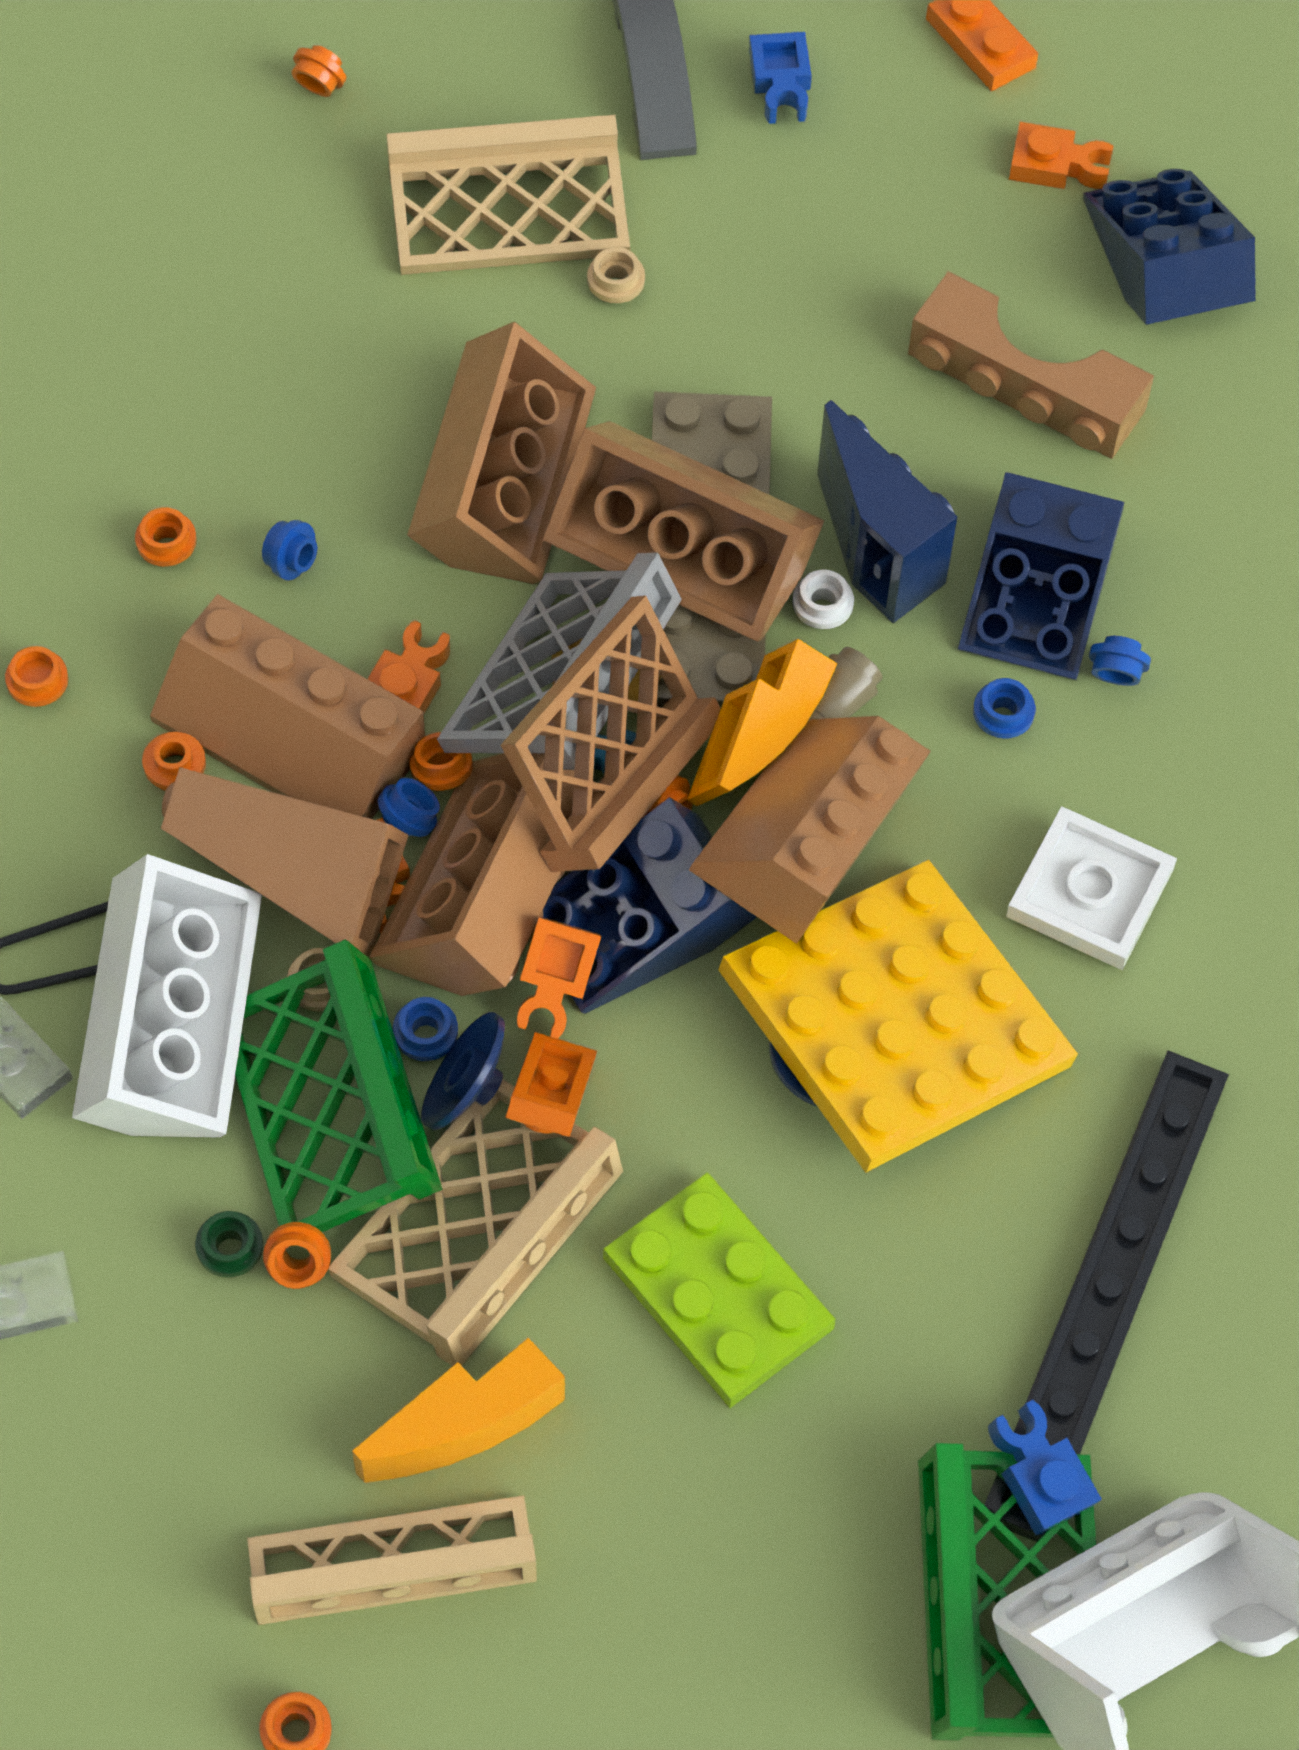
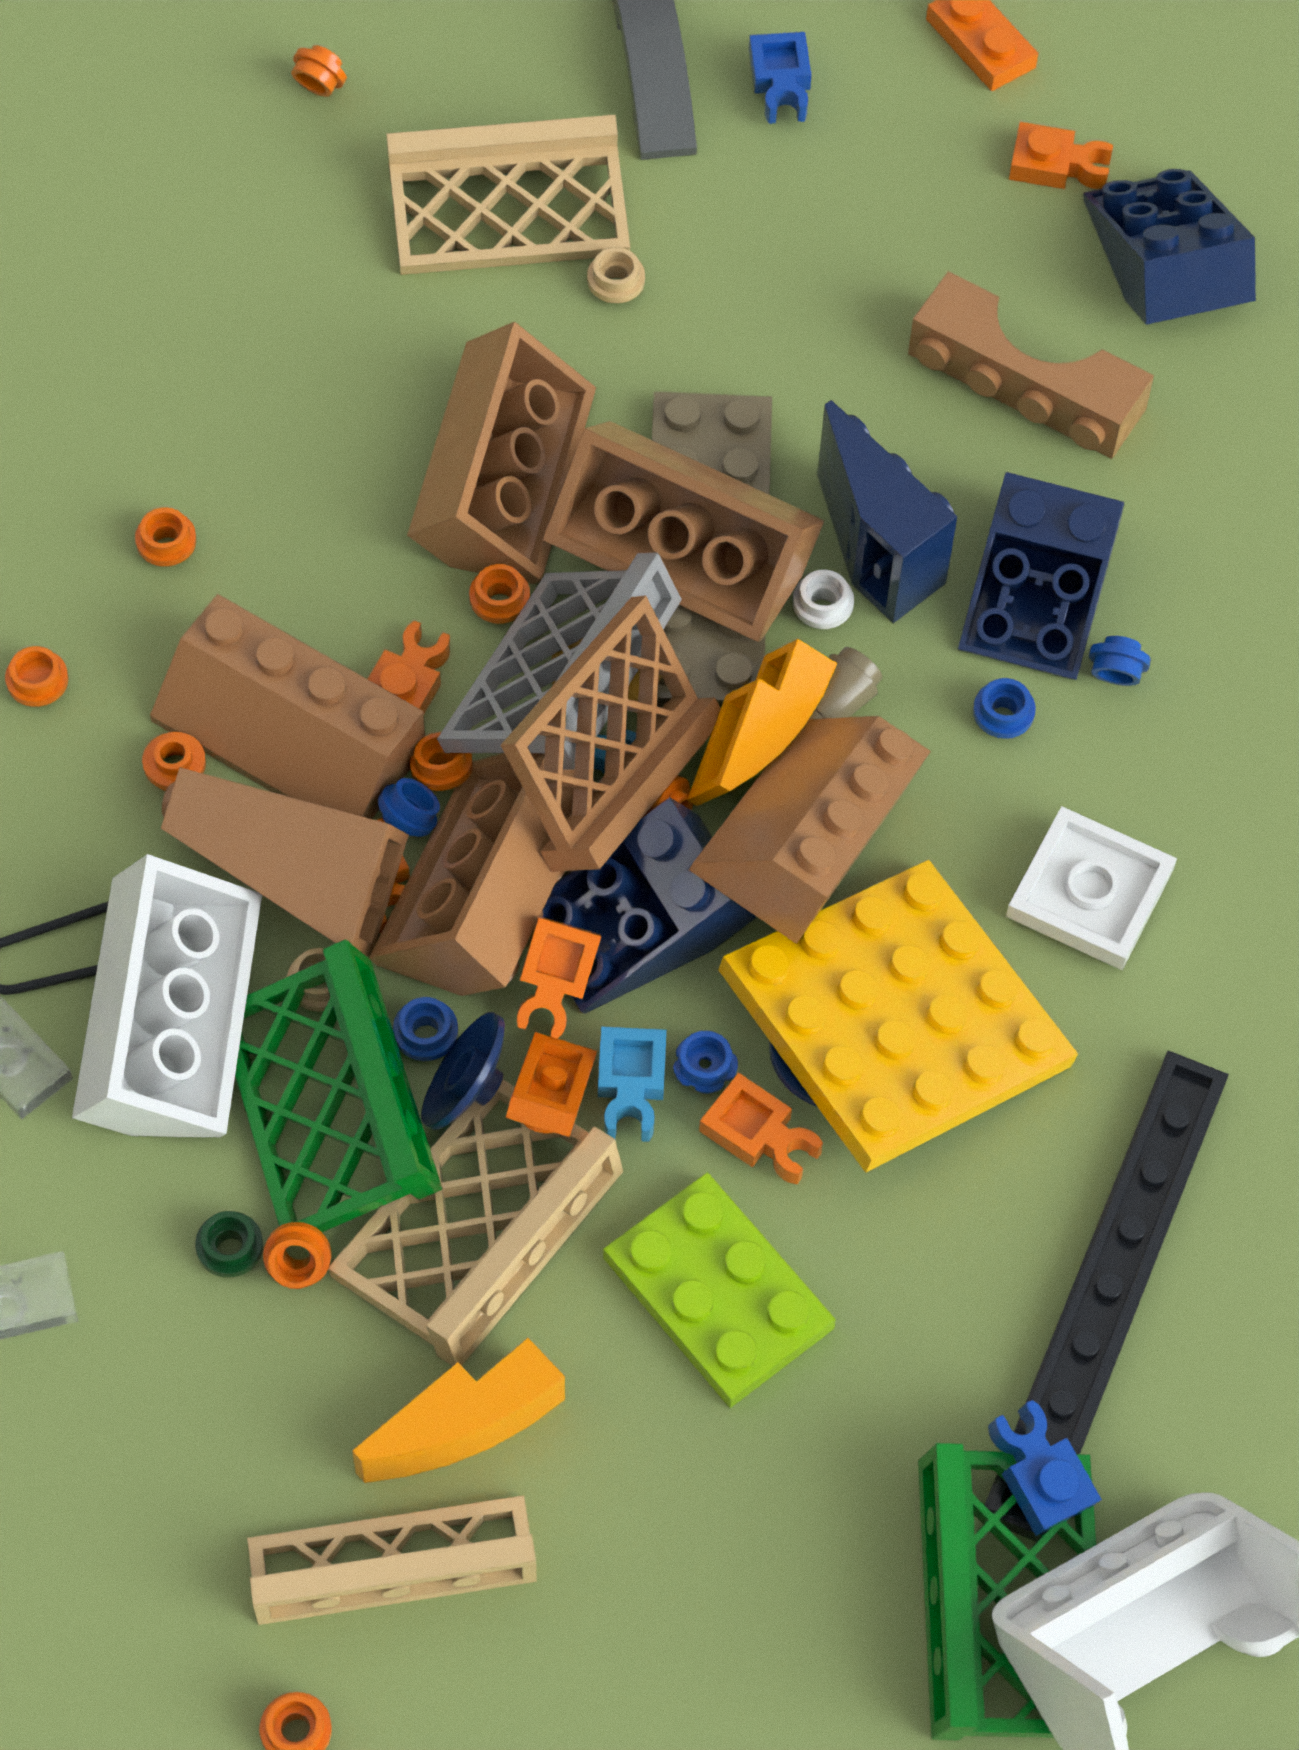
(289, 548): blue plate -> none
(498, 580): none -> orange plate
(631, 1072): none -> dark azure plate
(706, 1046): none -> blue plate
(754, 1124): none -> orange plate

